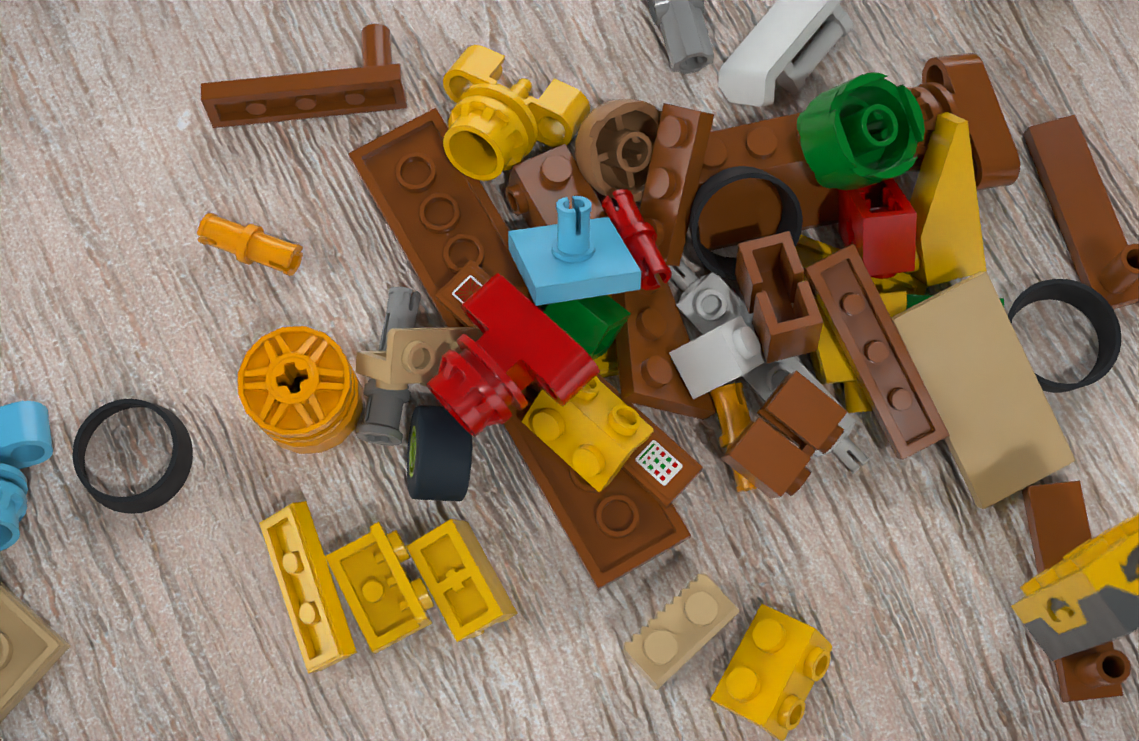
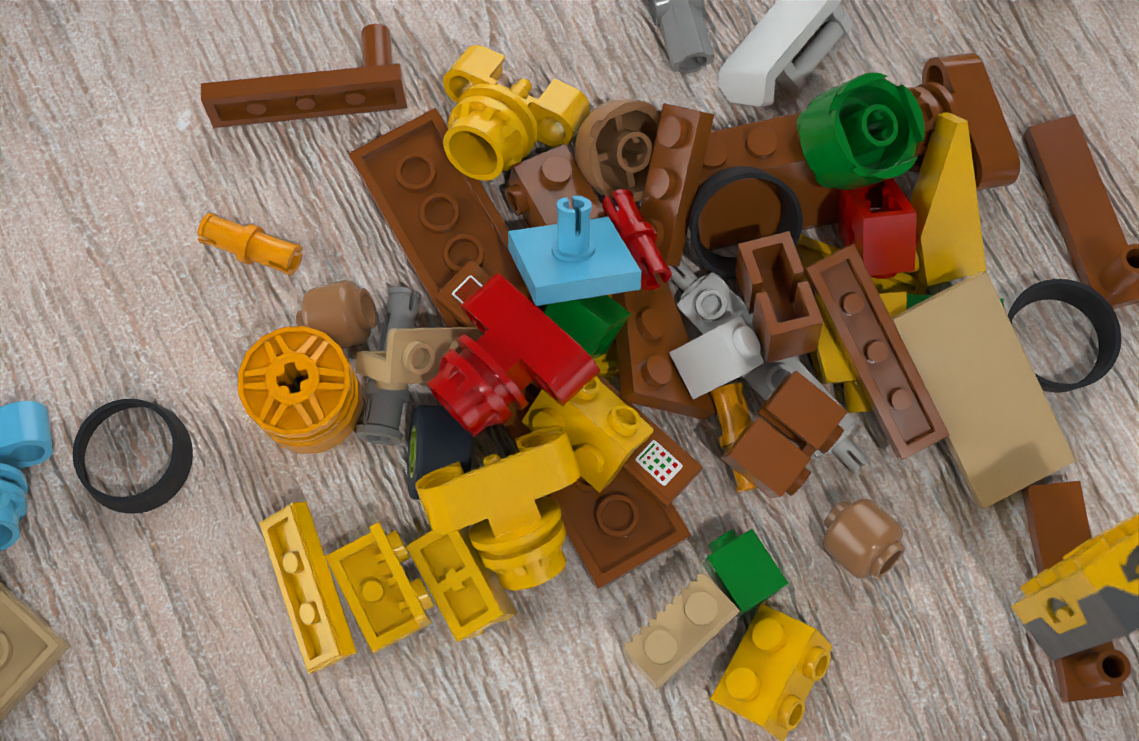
(340, 312): none -> medium nougat head
(514, 523): none -> yellow beam
(743, 570): none -> green brick
(863, 538): none -> medium nougat head

